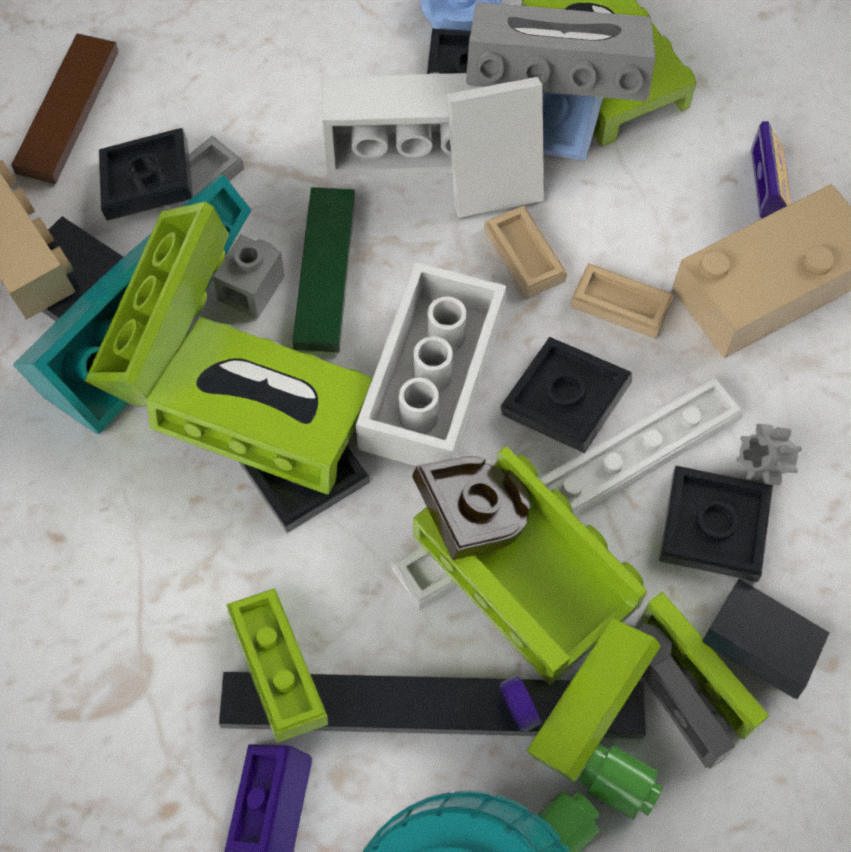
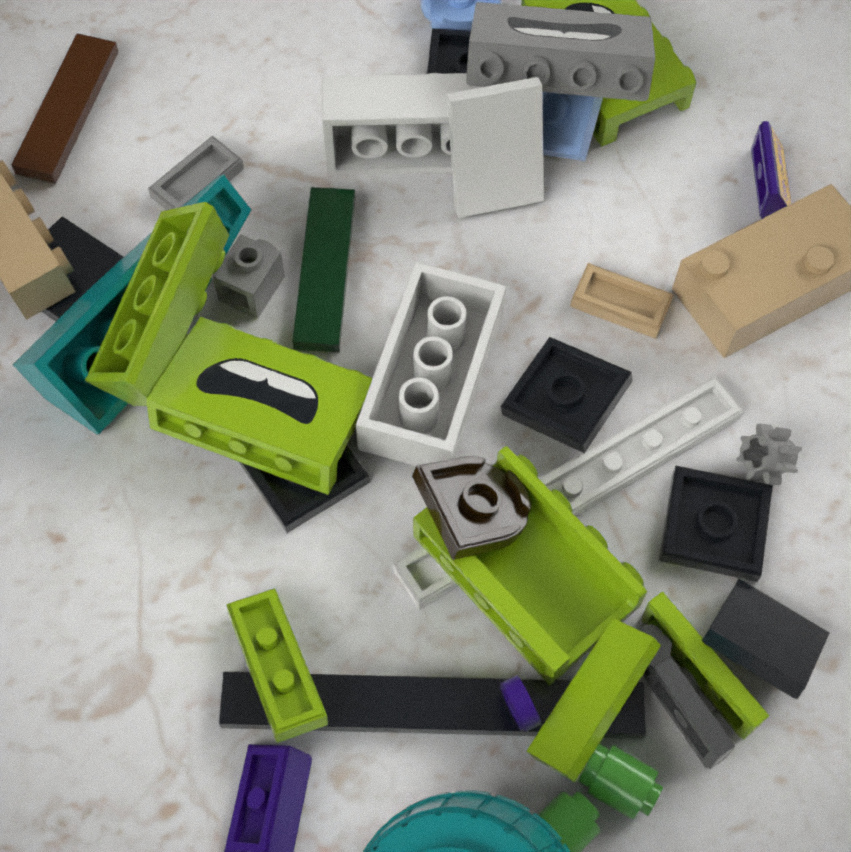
(145, 174): black tile -> none
(525, 251): tan tile -> none

